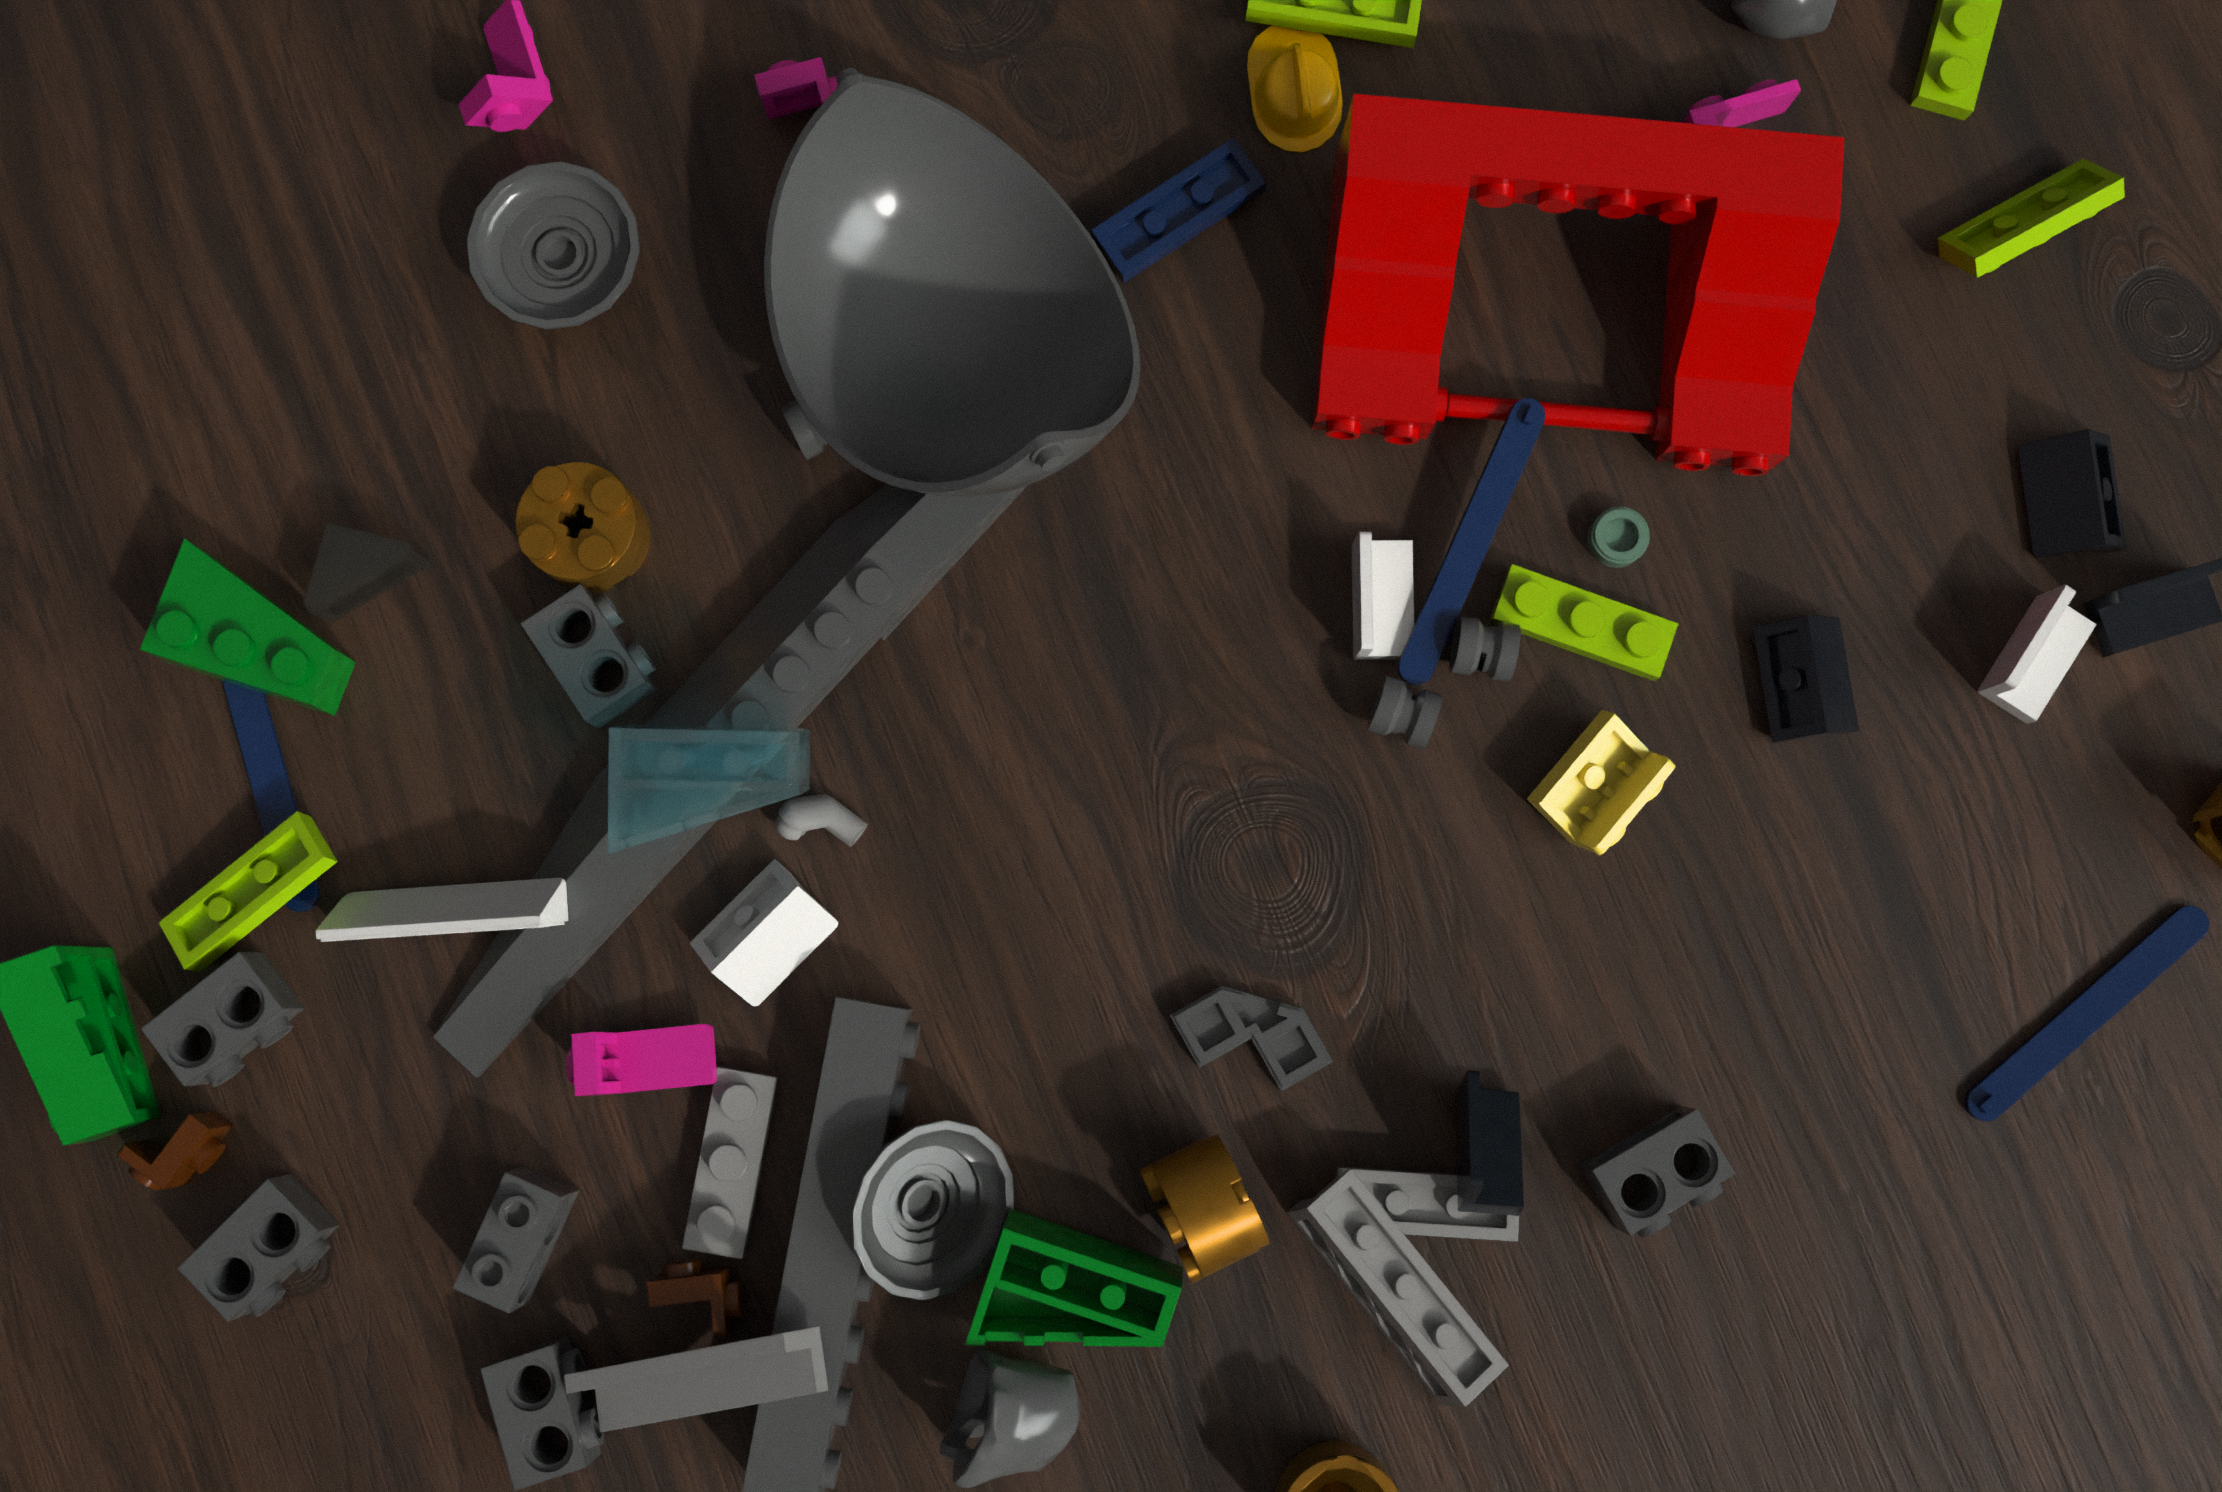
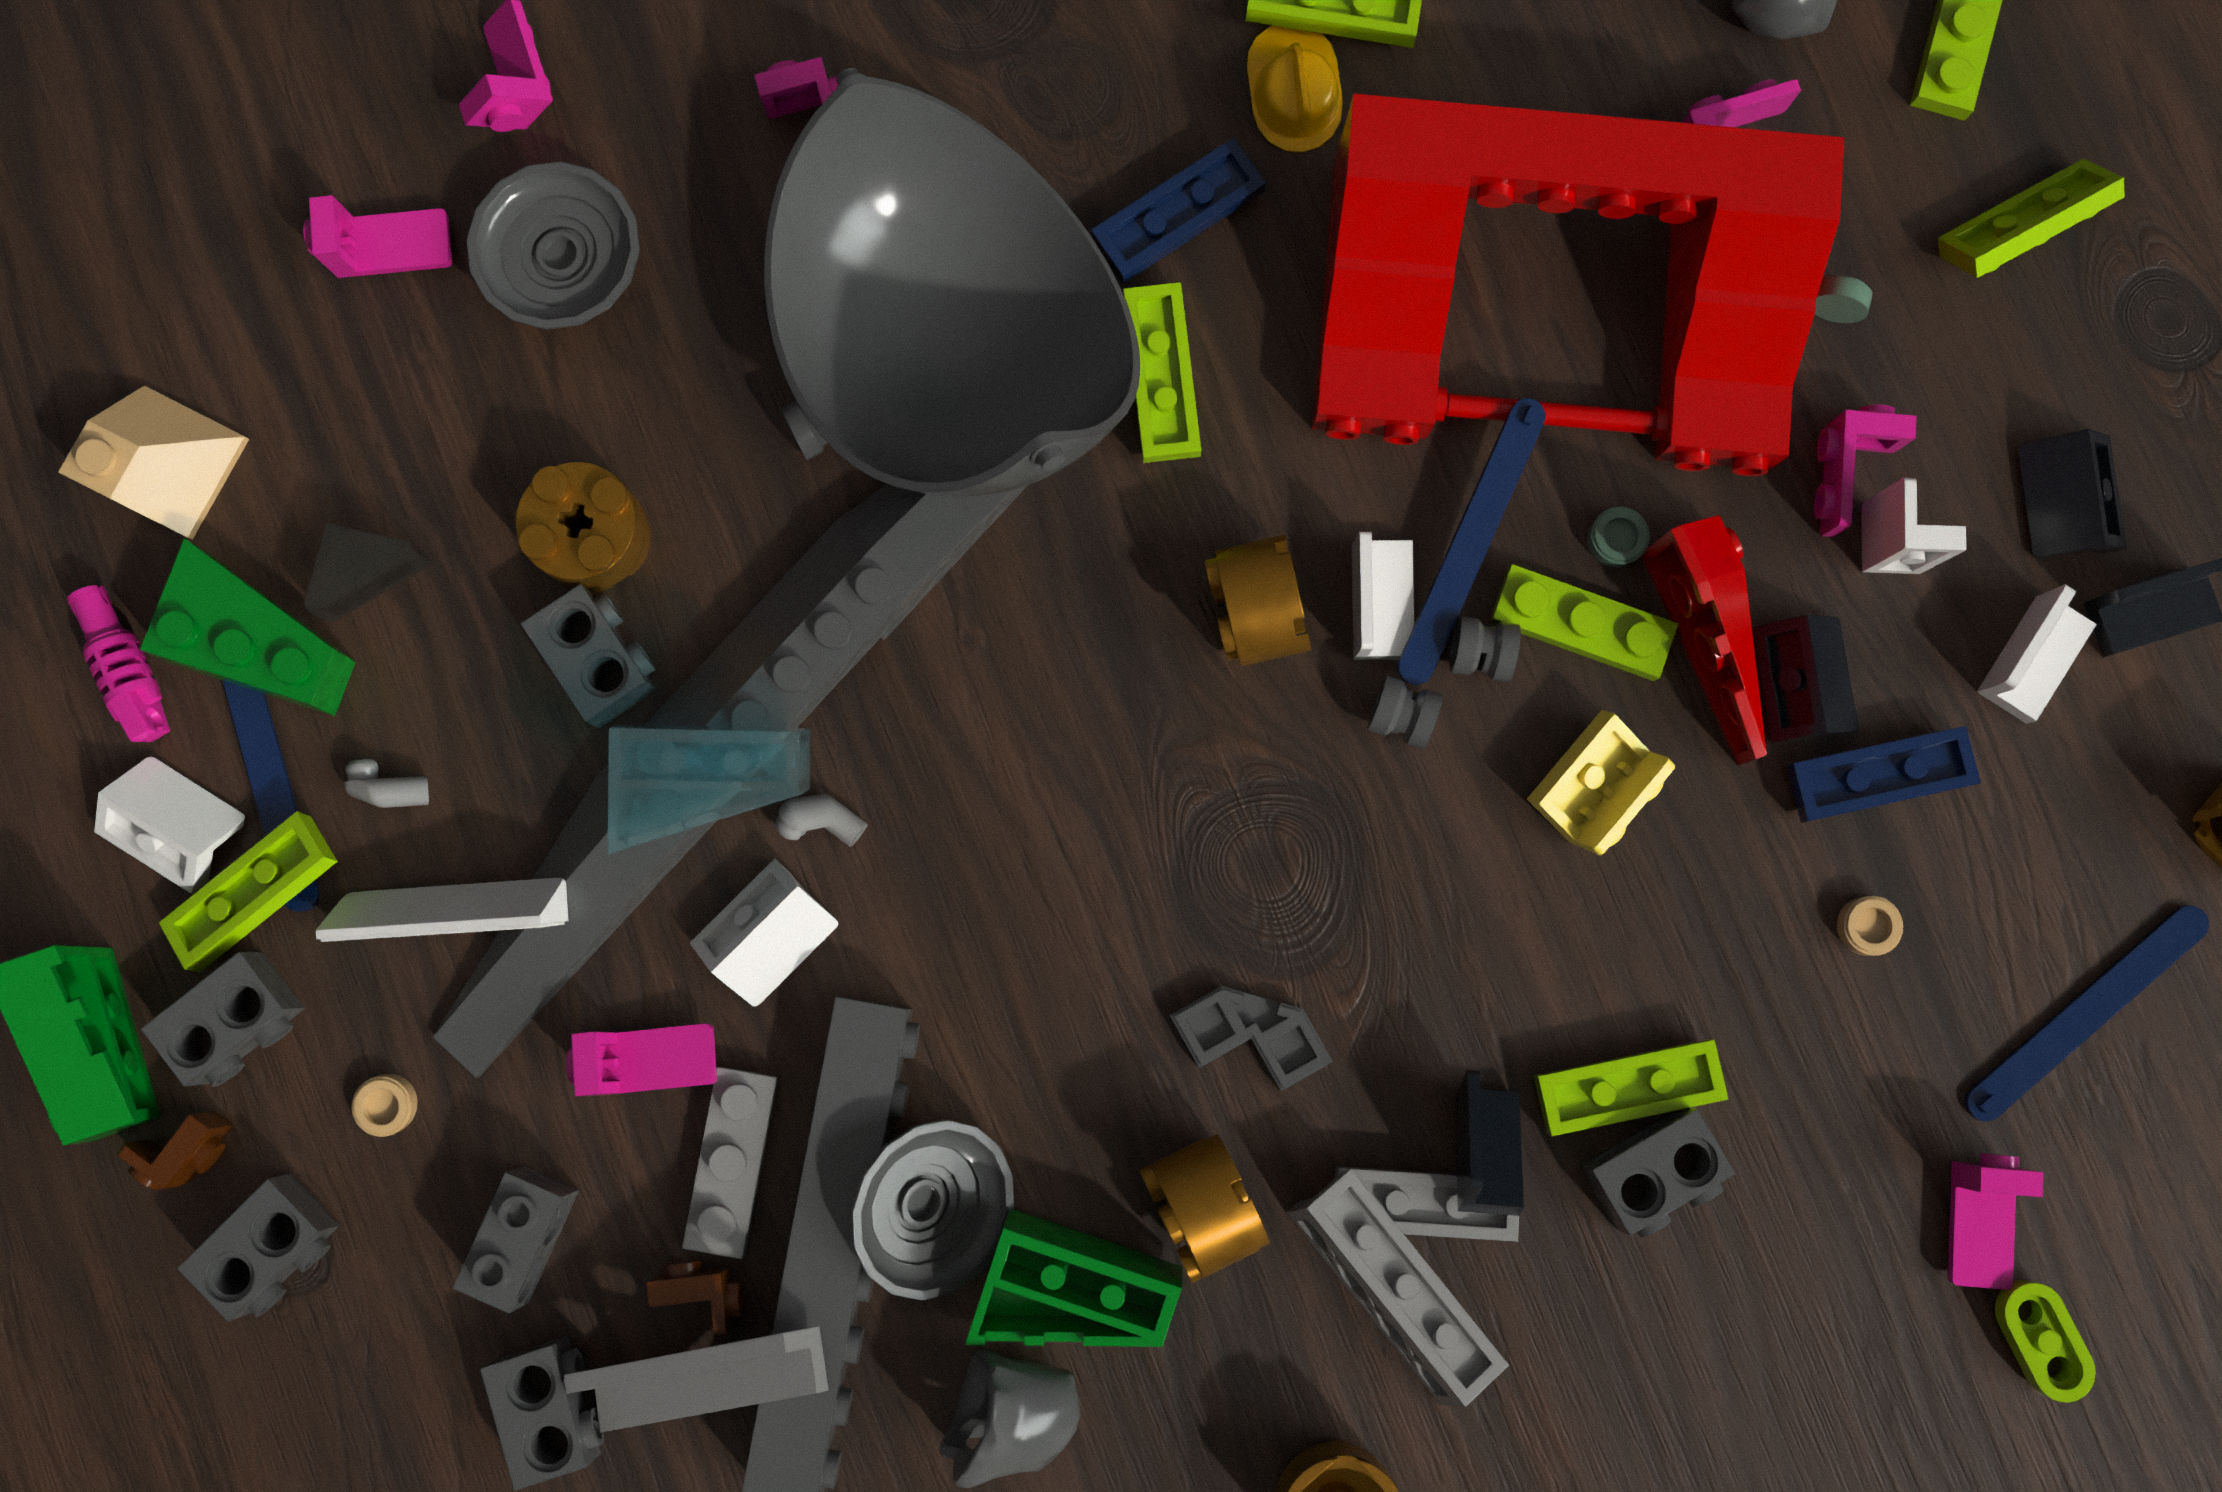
(119, 666): none -> dark pink hinge
(156, 459): none -> tan slope
(166, 822): none -> white panel
(376, 242): none -> dark pink bracket
(384, 792): none -> light grey arm
(384, 1105): none -> tan tile
(1166, 381): none -> lime plate
(1260, 600): none -> pearl gold brick
(1630, 1087): none -> lime plate
(1706, 592): none -> red wedge
(1843, 299): none -> sand green tile
(1869, 429): none -> dark pink bracket
(1870, 926): none -> tan tile
(1883, 774): none -> dark blue plate
(1895, 541): none -> white panel
(1985, 1219): none -> dark pink bracket
(2043, 1336): none -> lime plate

